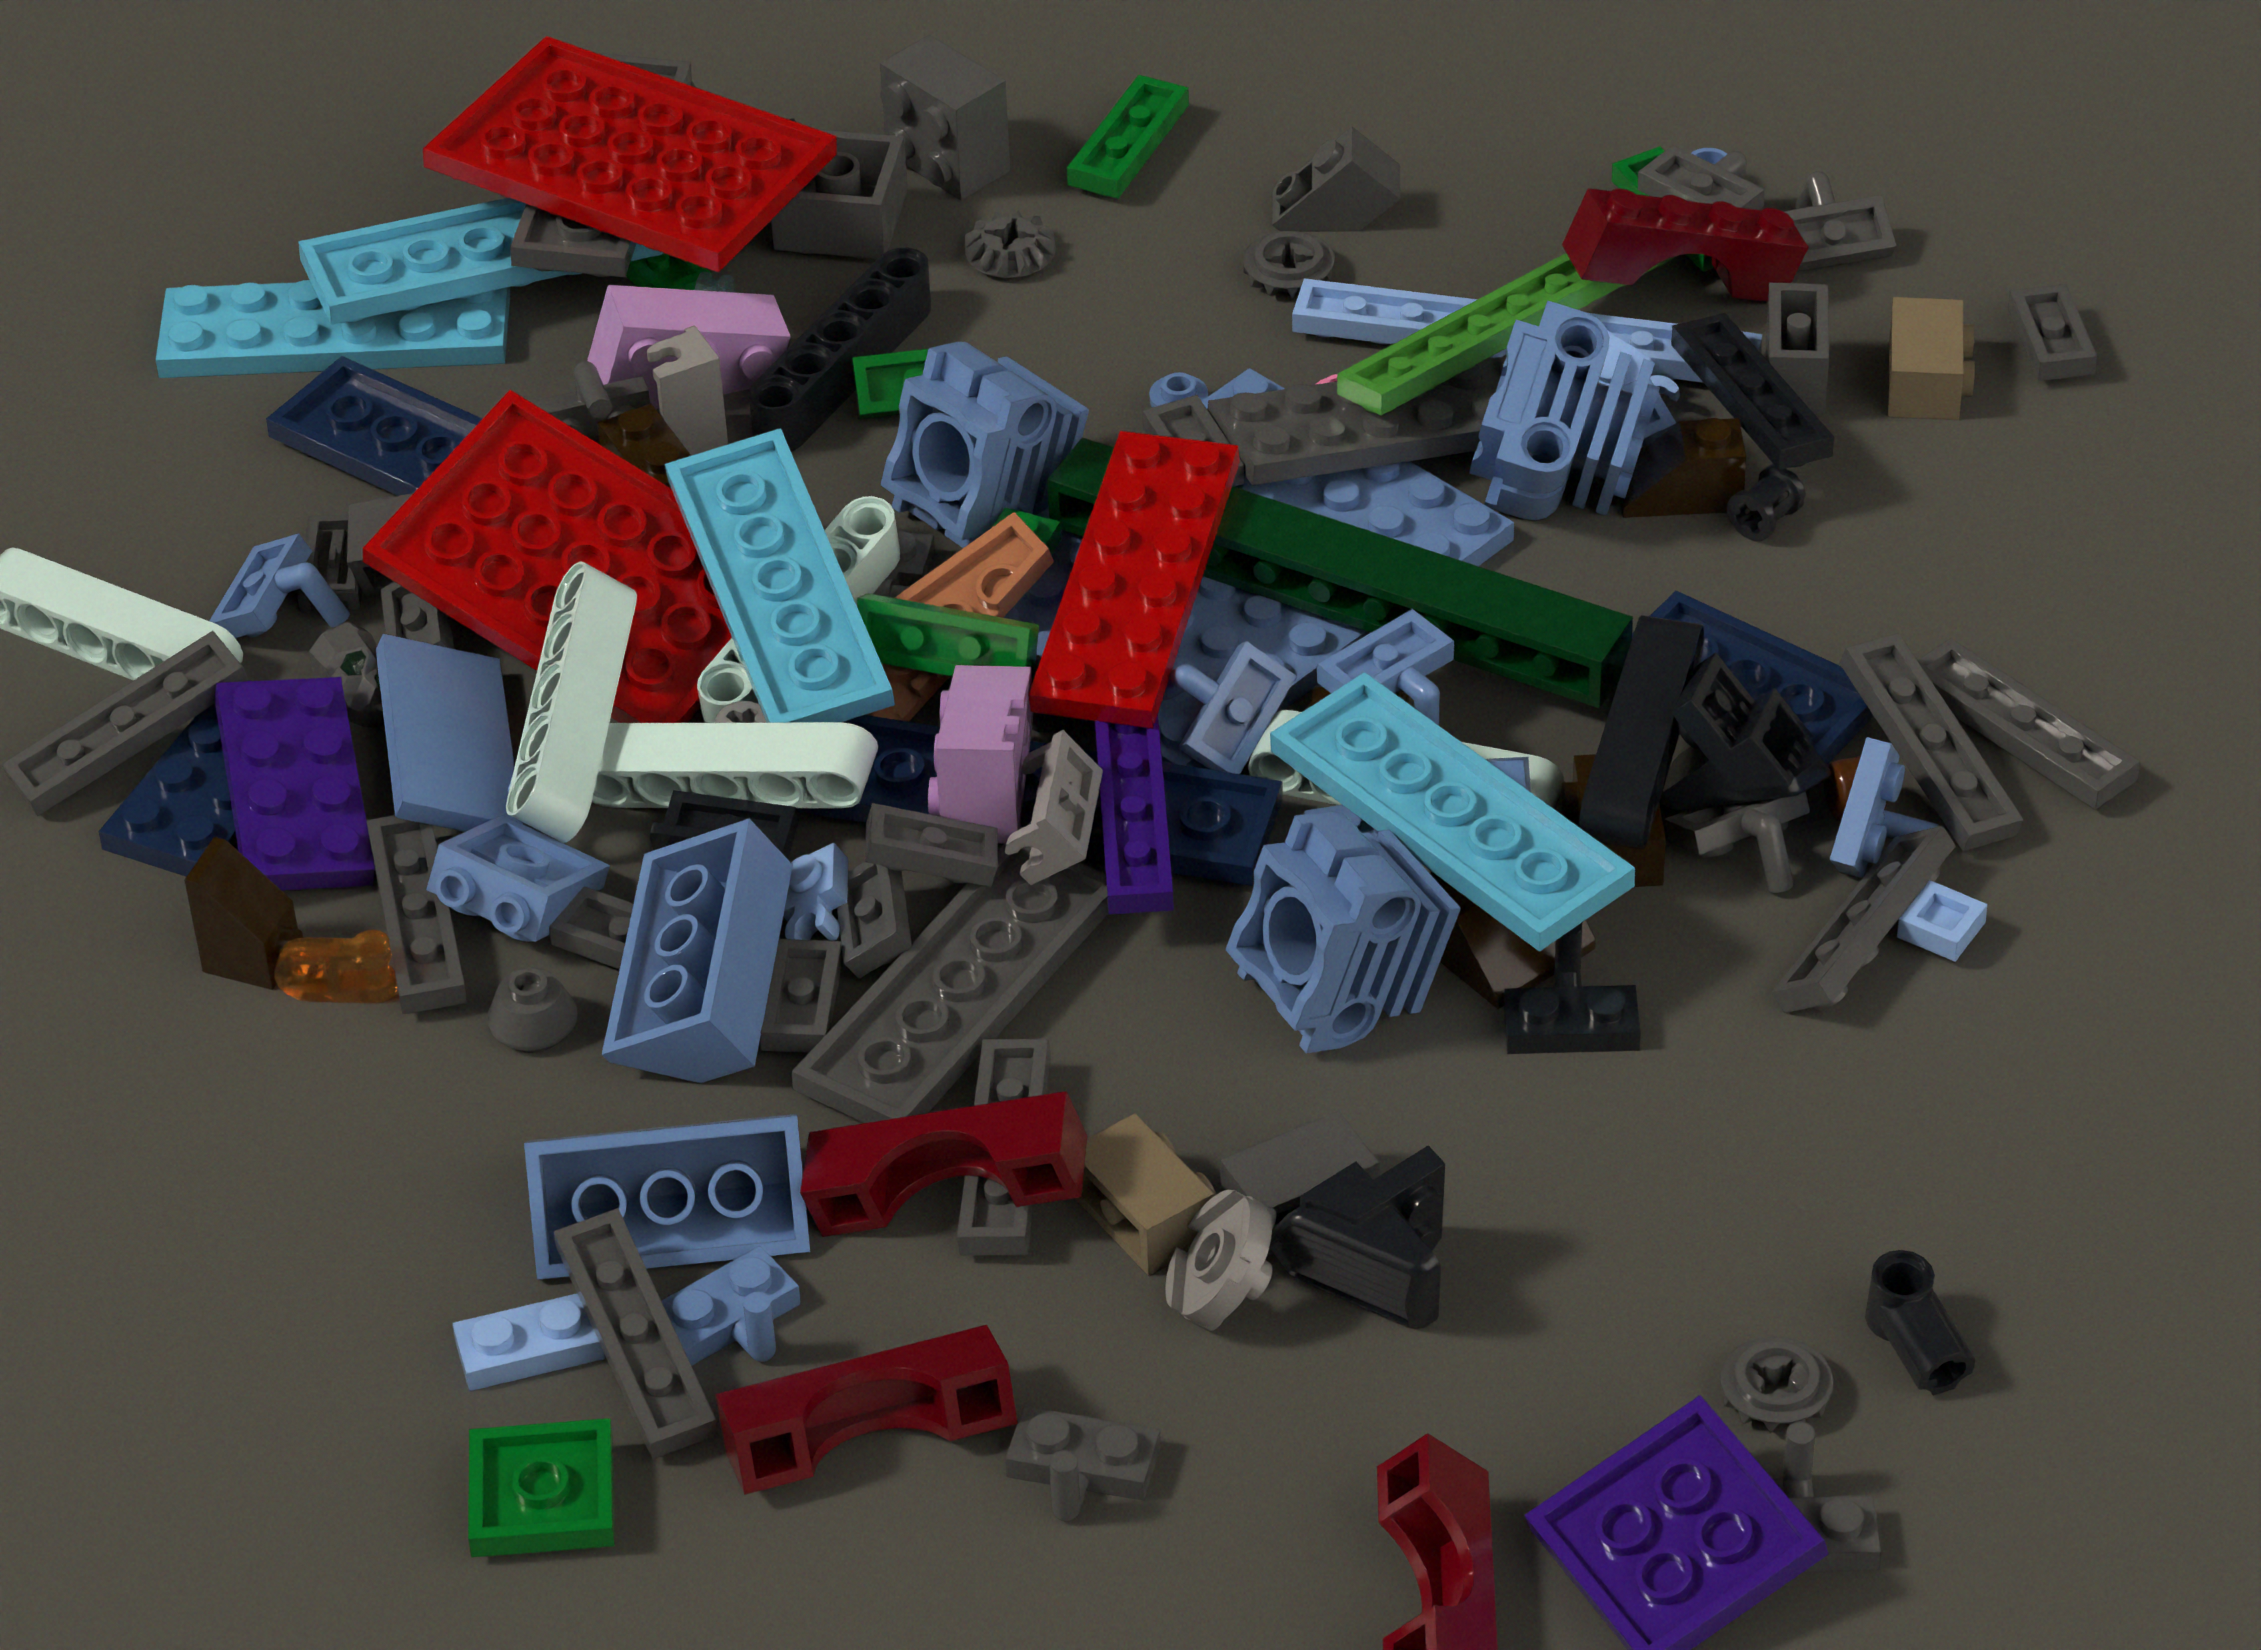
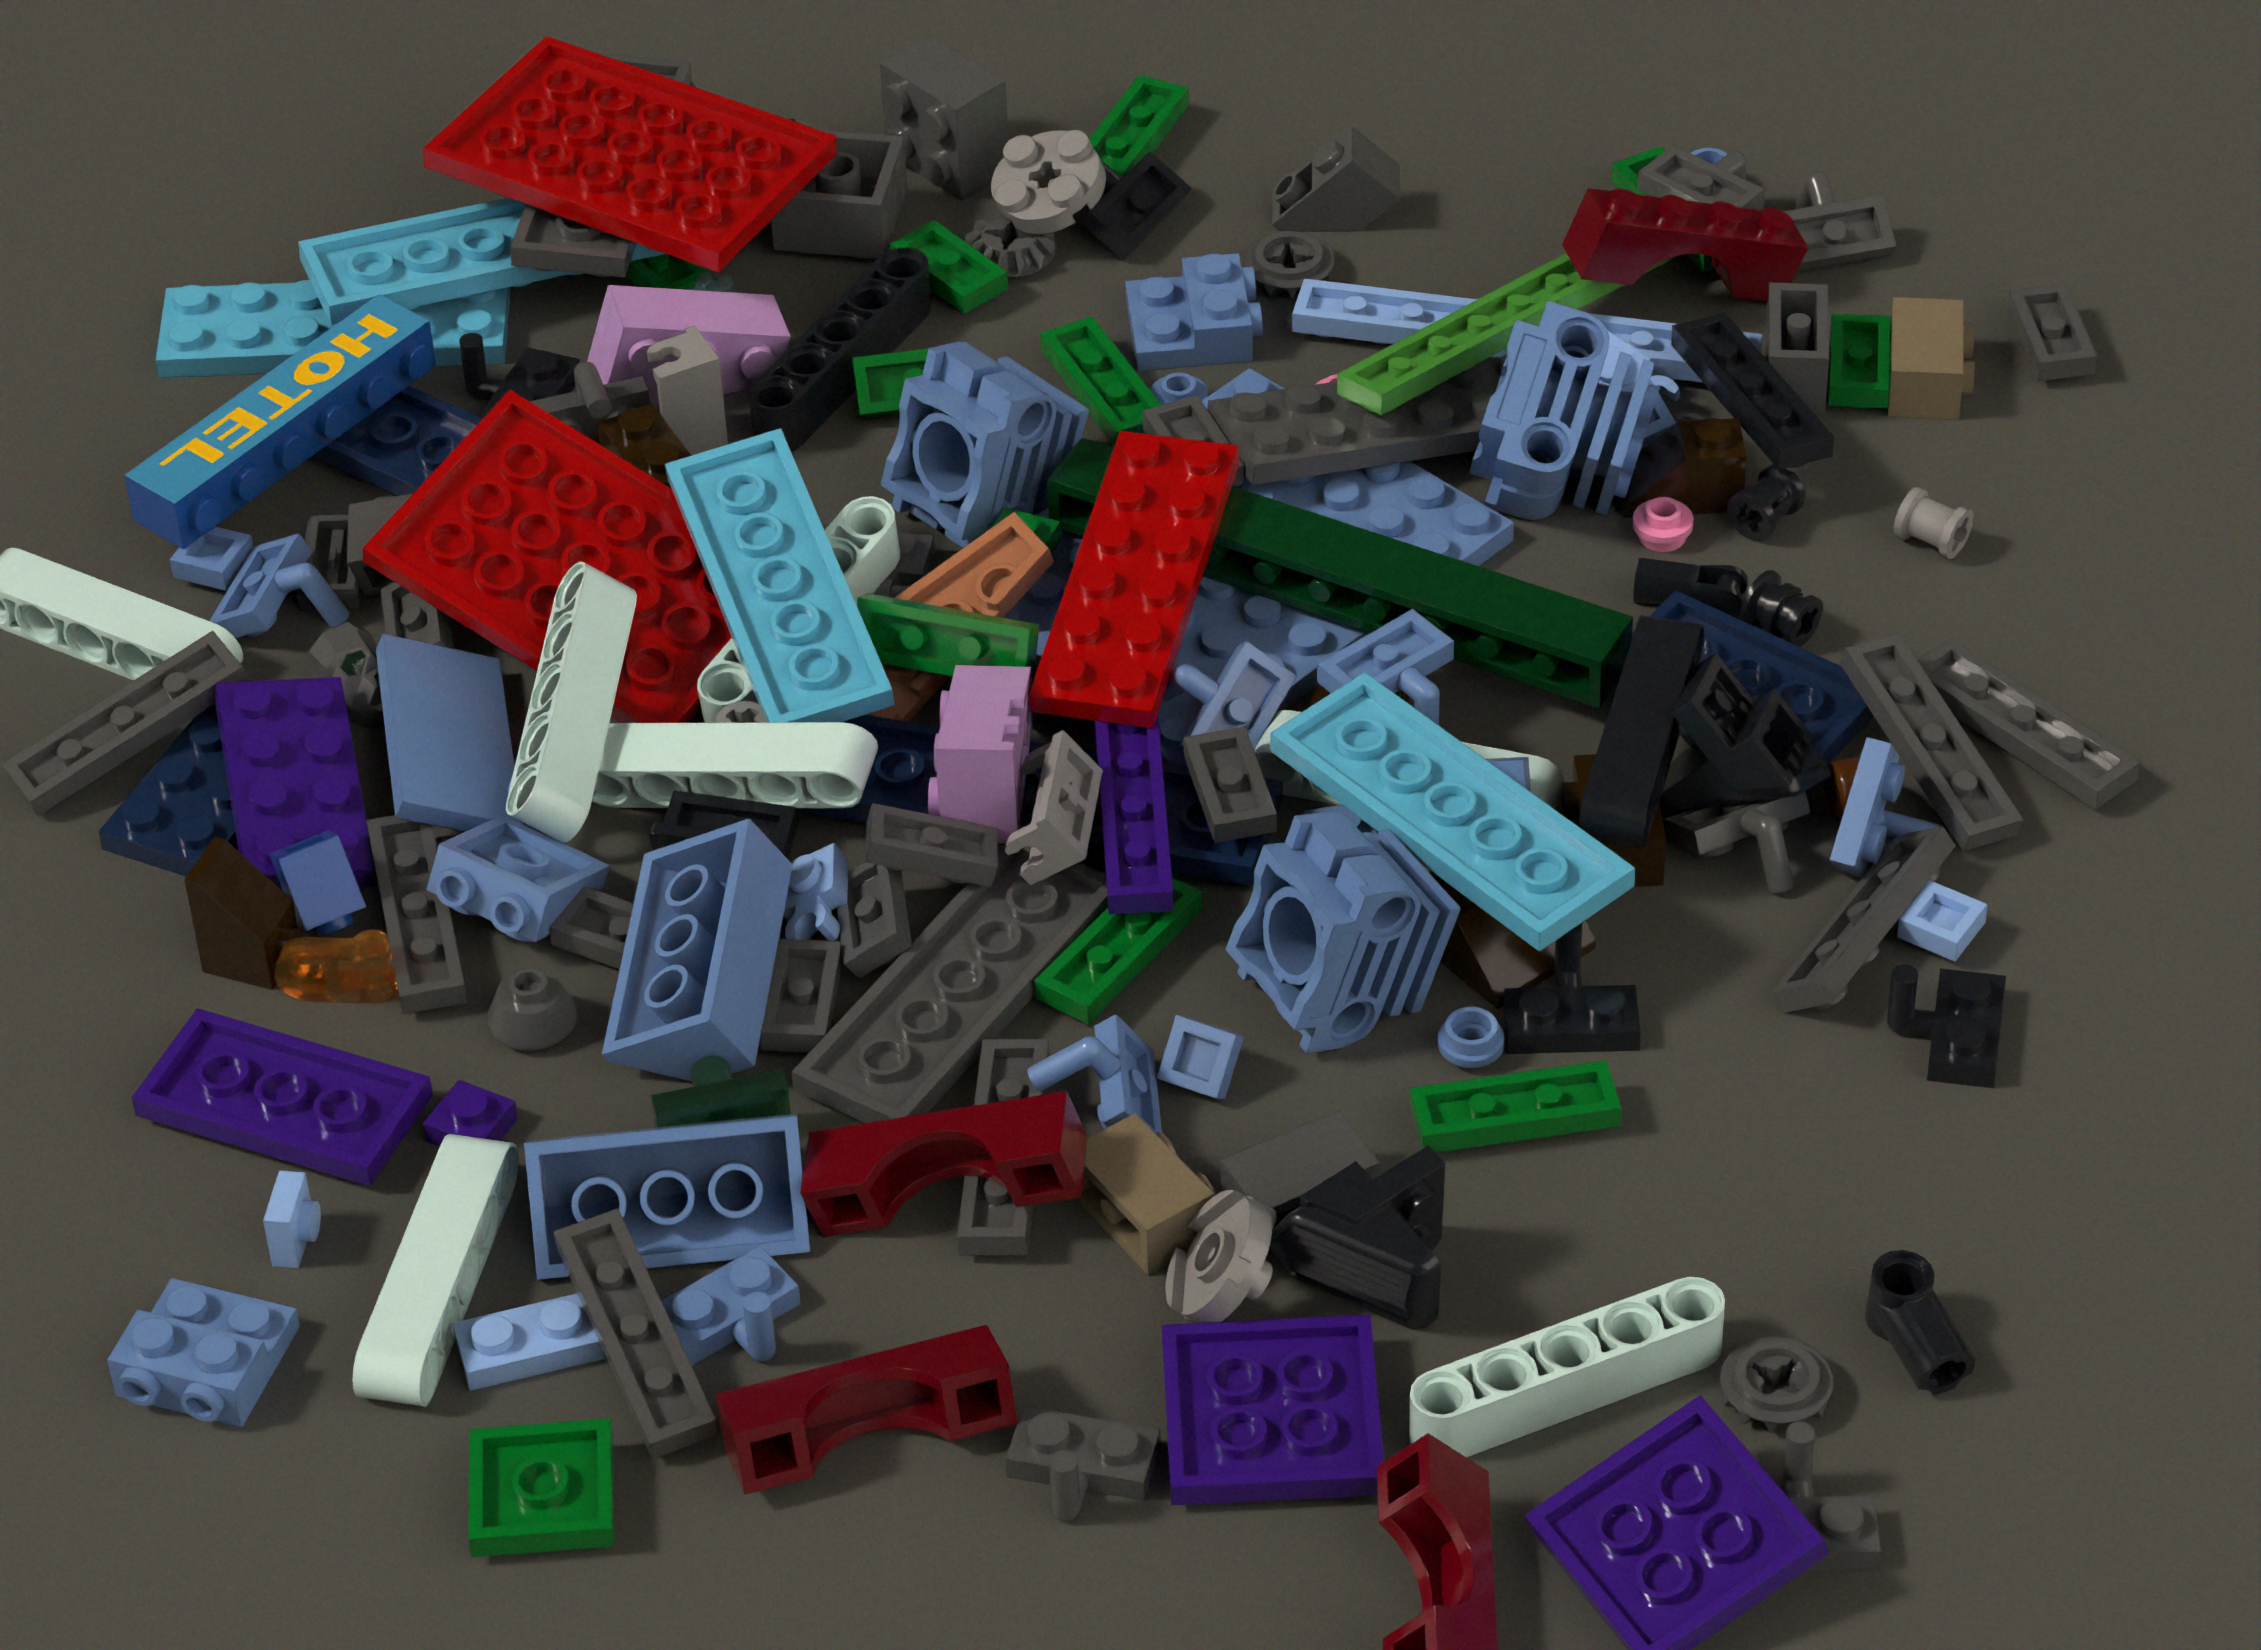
(202, 1352): none -> medium blue plate
(212, 558): none -> medium blue plate
(280, 421): none -> brick
(283, 1096): none -> dark purple plate
(290, 1219): none -> light blue plate
(319, 882): none -> blue brick
(435, 1270): none -> light aqua beam
(470, 1113): none -> dark purple plate
(534, 375): none -> black plate
(720, 1097): none -> clear green tile
(956, 268): none -> green plate
(1031, 161): none -> light grey plate
(1098, 376): none -> green plate
(1112, 955): none -> green plate
(1123, 1068): none -> medium blue plate
(1135, 204): none -> black plate
(1195, 316): none -> medium blue plate
(1200, 1057): none -> medium blue plate
(1230, 784): none -> dark grey plate
(1271, 1409): none -> dark purple plate
(1471, 1038): none -> medium blue plate
(1515, 1107): none -> green plate
(1570, 1367): none -> light aqua beam
(1662, 524): none -> bright pink plate
(1711, 584): none -> black bar
(1781, 609): none -> black bush
(1859, 361): none -> green plate
(1933, 522): none -> light grey bush
(1961, 1027): none -> black plate

